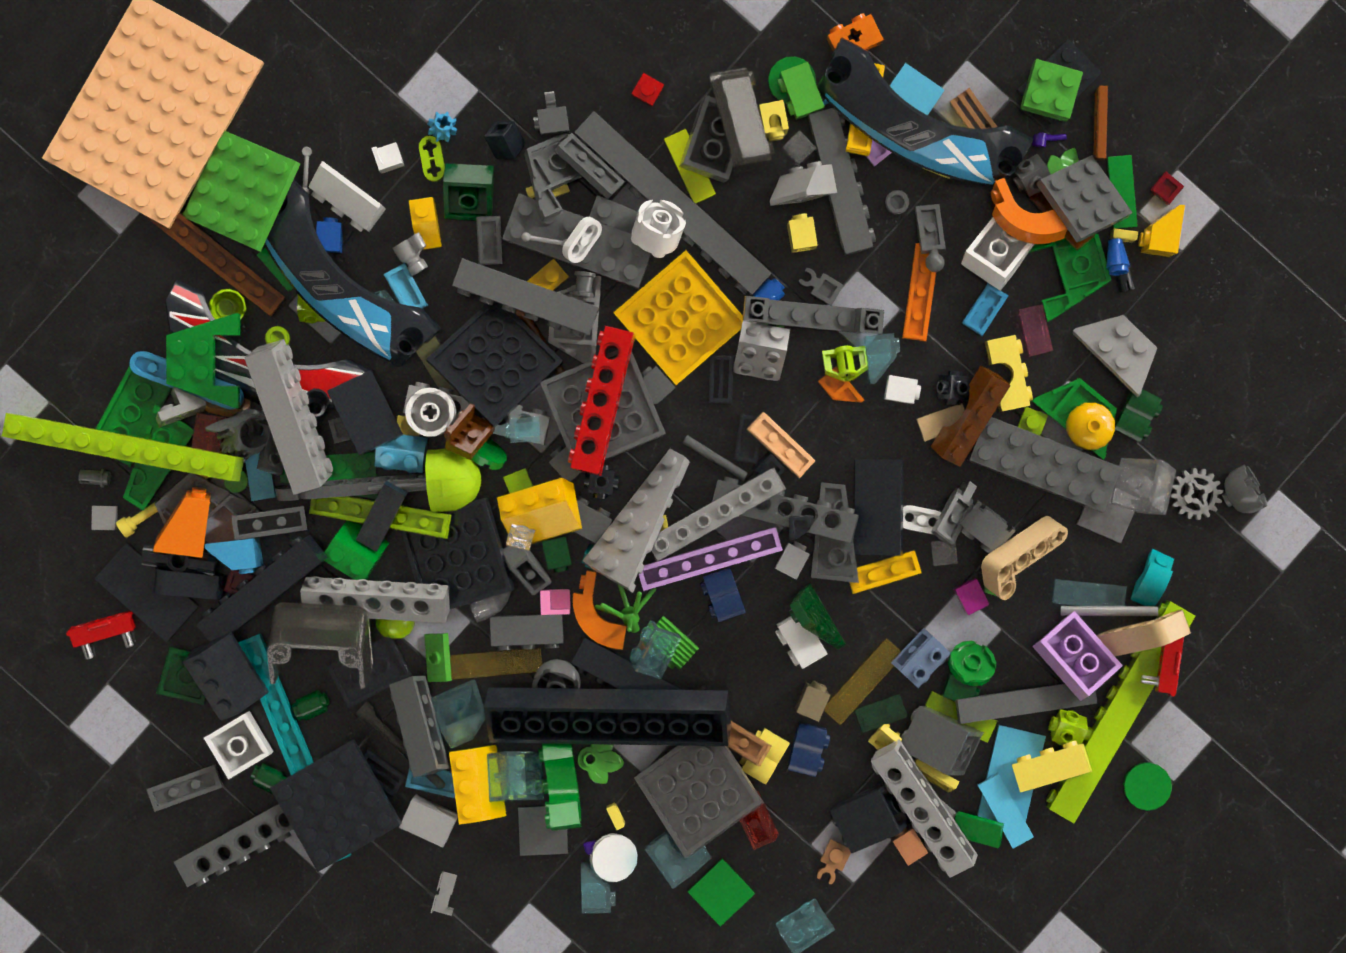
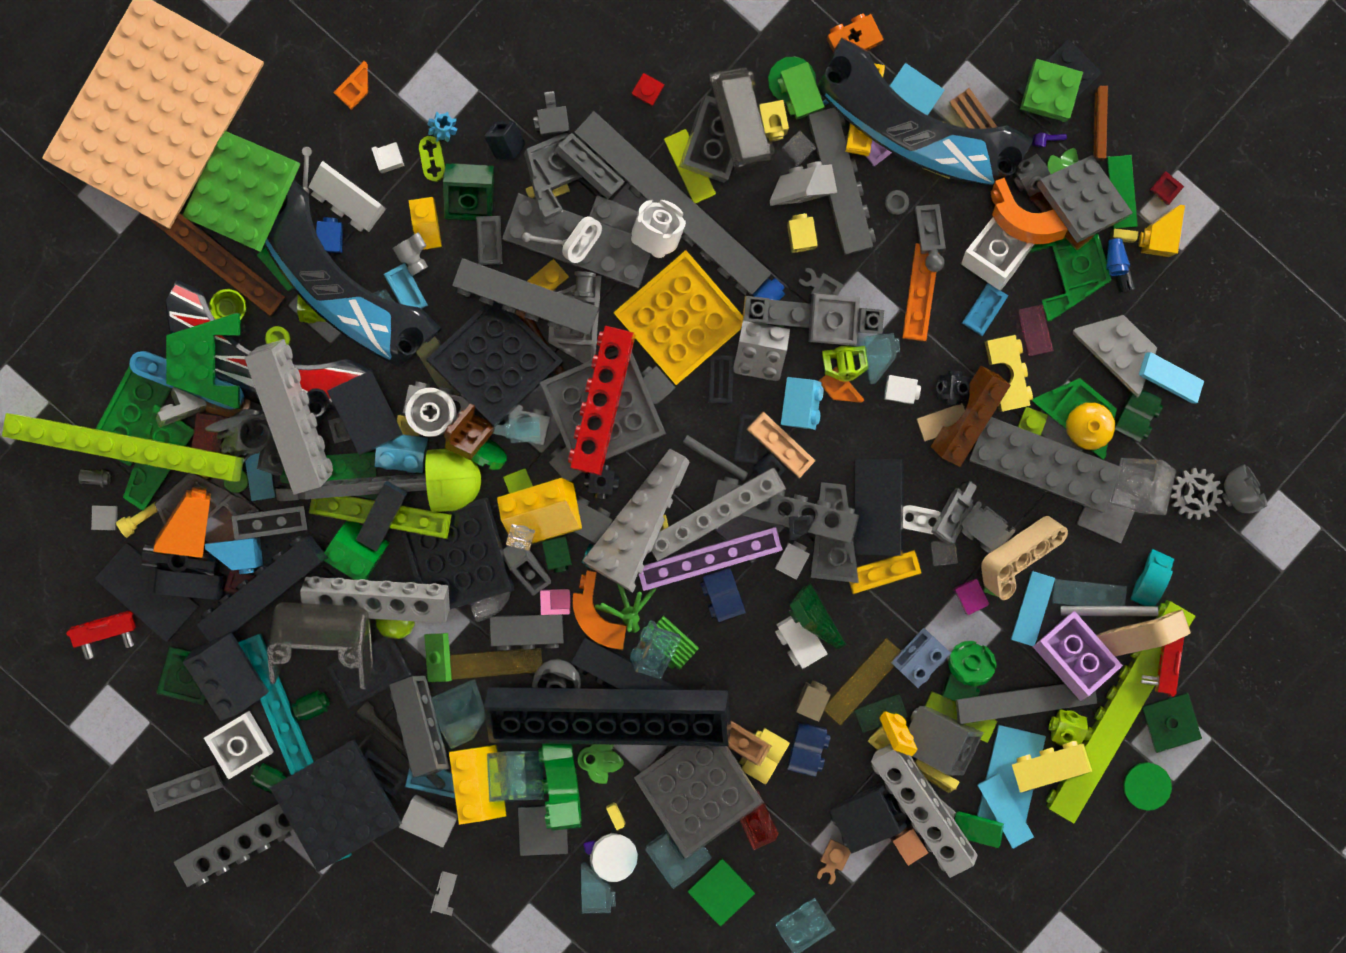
(354, 87): none -> orange tile
(802, 403): none -> medium azure brick
(834, 319): none -> flat silver tile
(898, 733): none -> yellow plate
(1032, 608): none -> medium azure tile
(1171, 377): none -> medium azure tile
(1171, 722): none -> dark green plate

